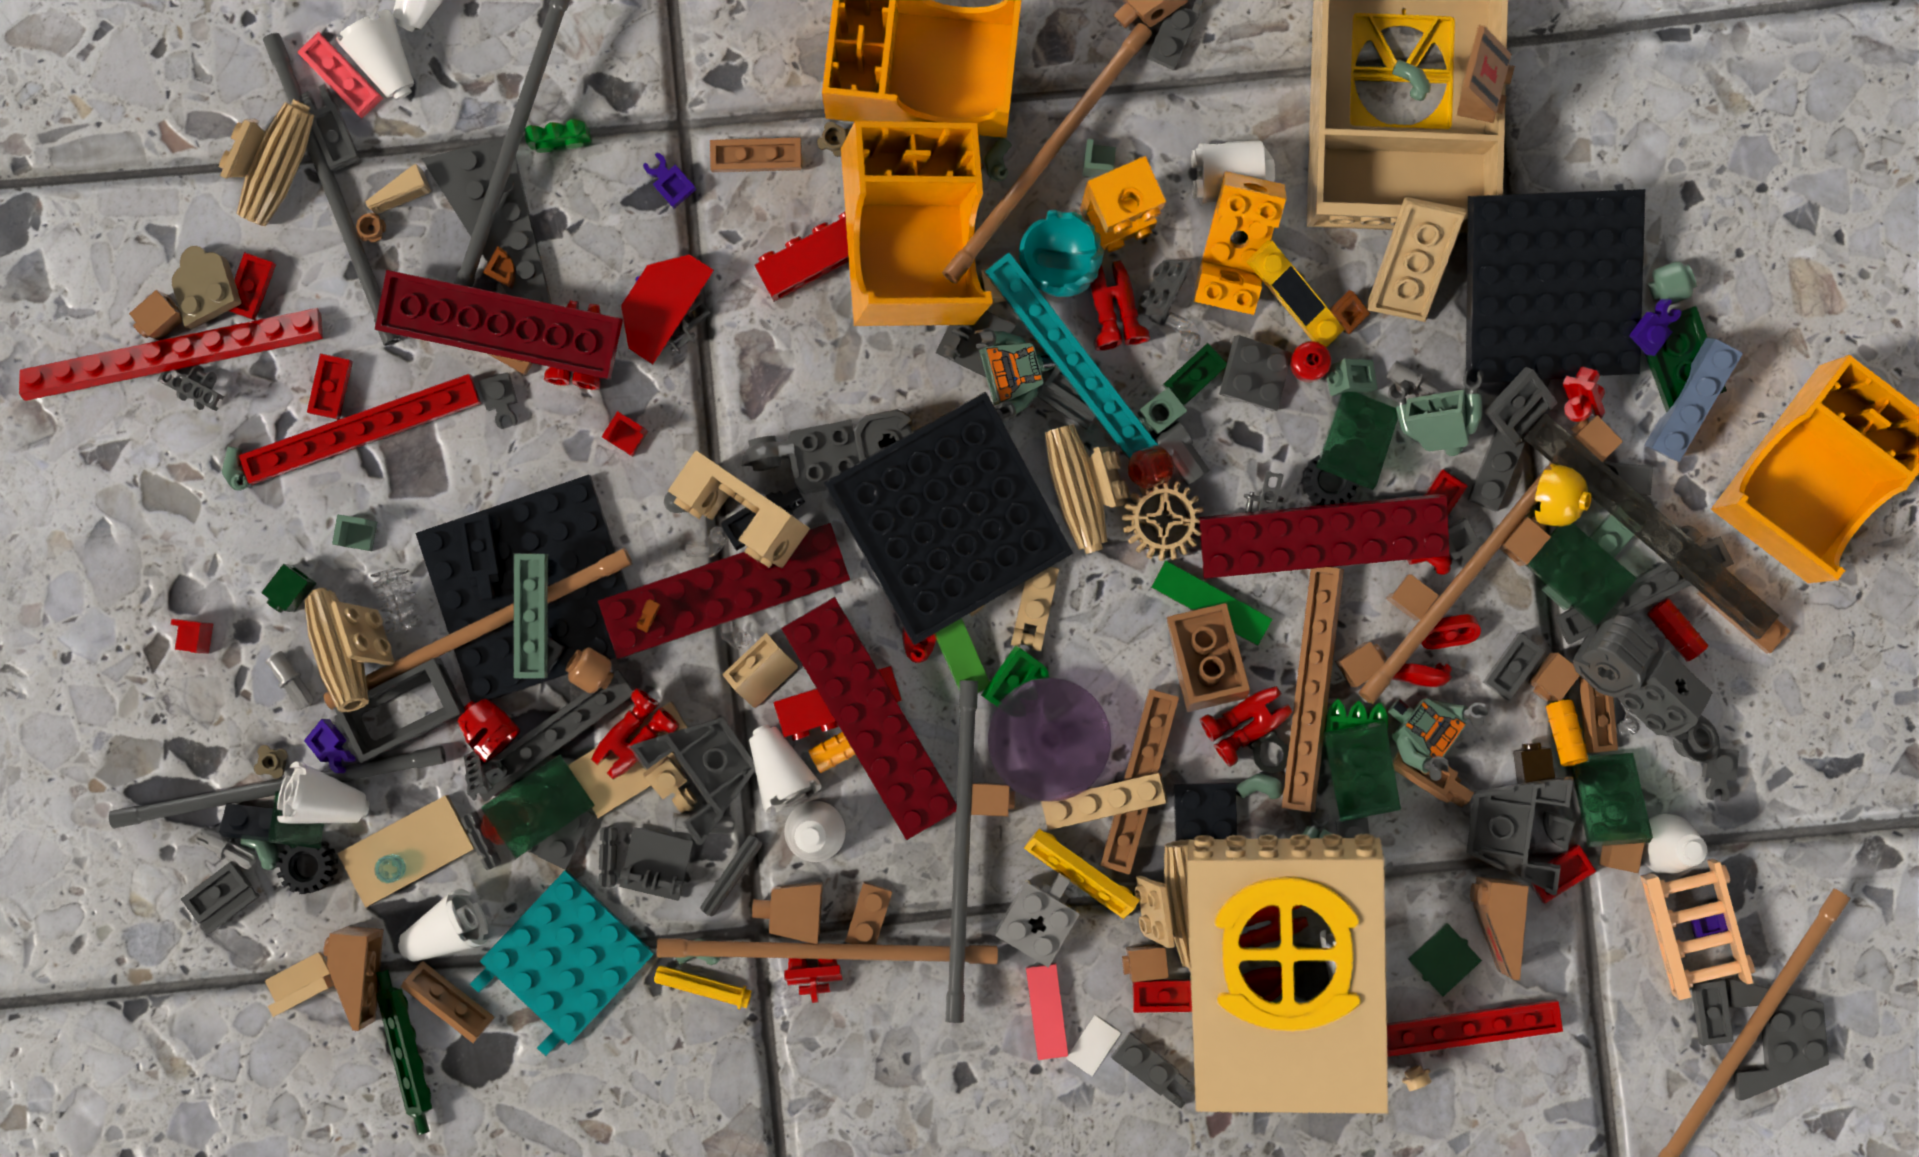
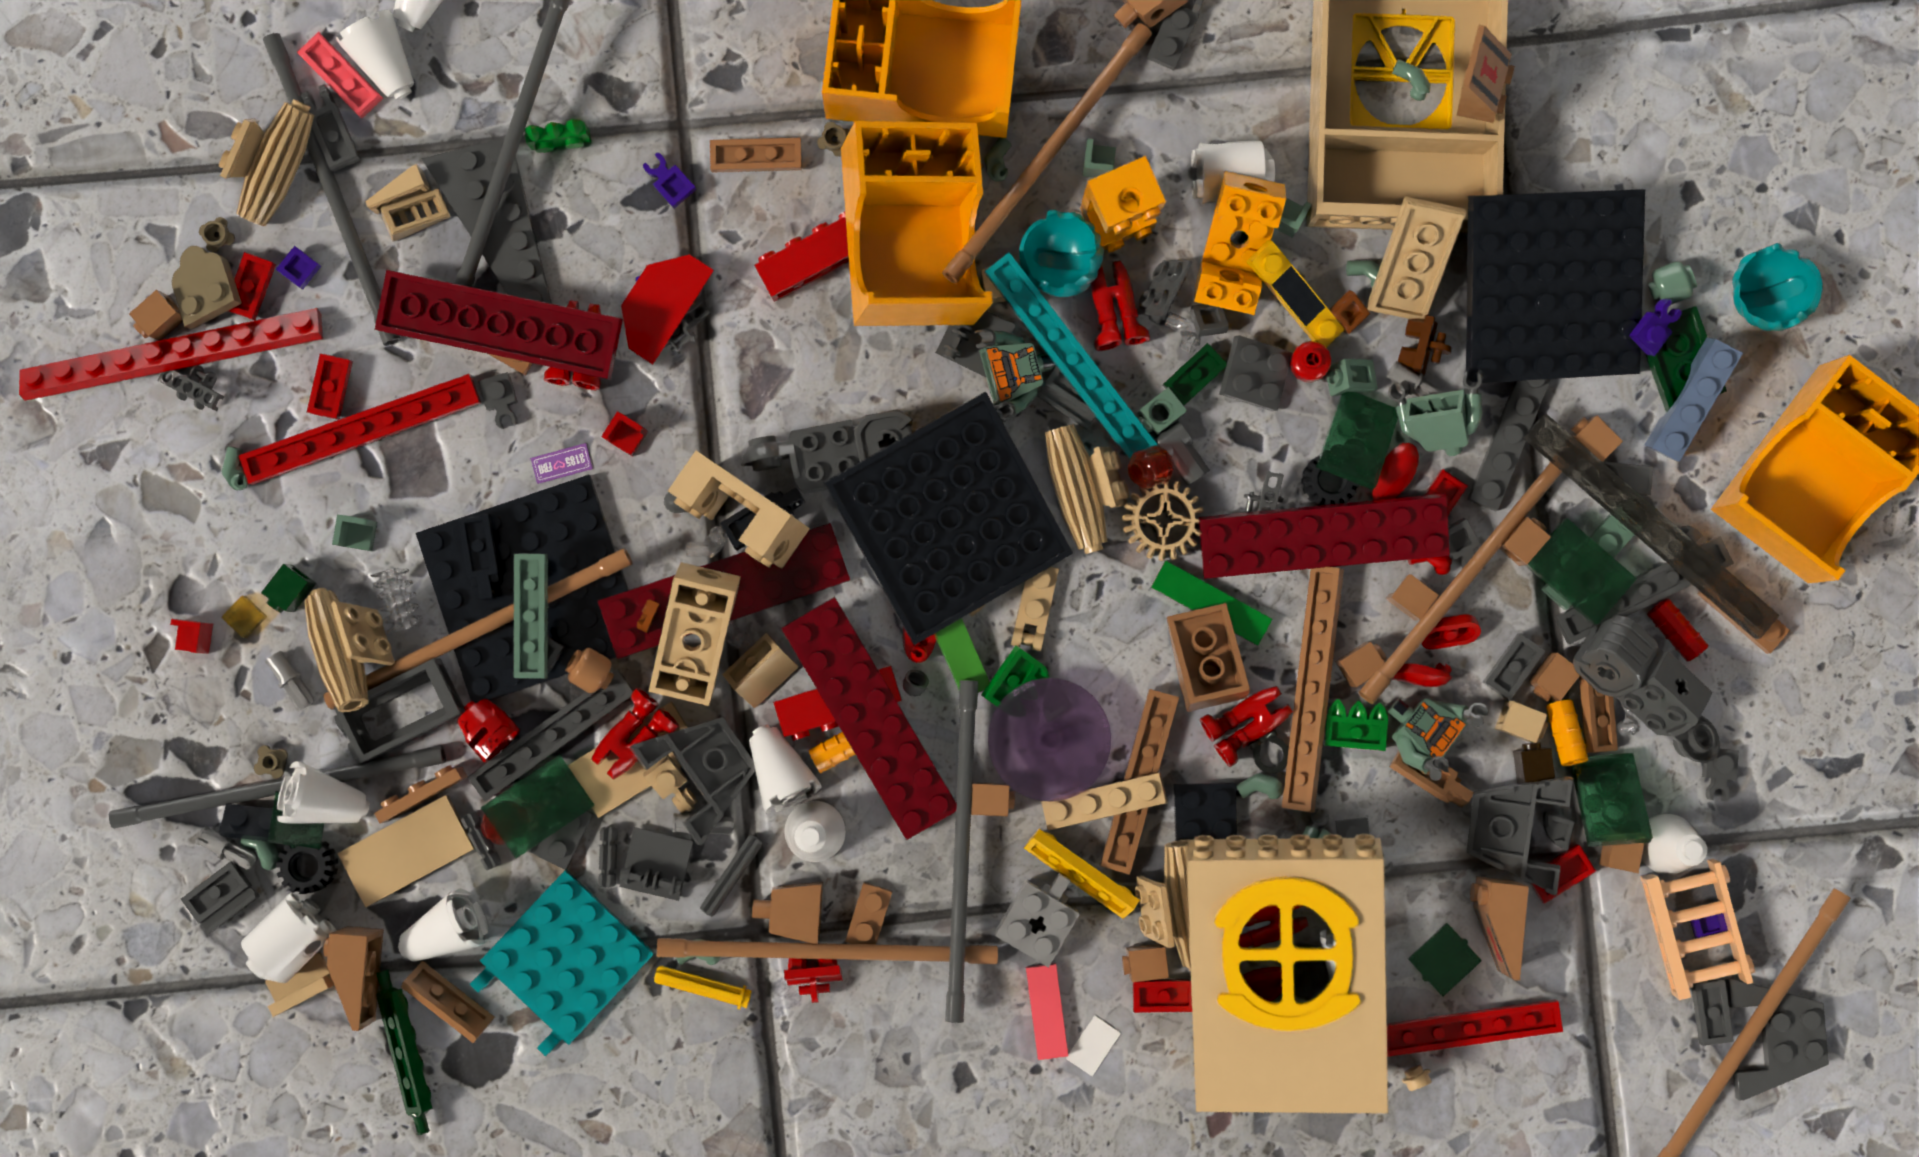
(210, 228): none -> dark tan plate
(244, 616): none -> clear yellow tile
(286, 939): none -> white cylinder
(298, 267): none -> dark purple plate
(327, 745): dark purple plate -> none
(363, 227): medium nougat plate -> none
(397, 862): clear light blue bush -> none
(409, 228): none -> tan slope
(419, 793): none -> medium nougat plate
(486, 774): dark grey piece -> none
(501, 268): dark orange tile -> none
(561, 463): none -> medium lavender sticker
(699, 605): none -> tan plate
(915, 682): none -> dark grey hinge
(1150, 1068): dark grey hinge -> none
(1208, 320): none -> dark grey plate
(1292, 217): none -> sand green panel
(1362, 771): clear green plate -> none
(1363, 267): none -> sand green arm
(1397, 471): none -> red arm
(1425, 332): none -> reddish brown hips
(1516, 402): dark grey plate -> none
(1522, 722): none -> tan brick
(1562, 496): yellow cylinder -> none
(1584, 395): red hips -> none
(1776, 288): none -> teal piece

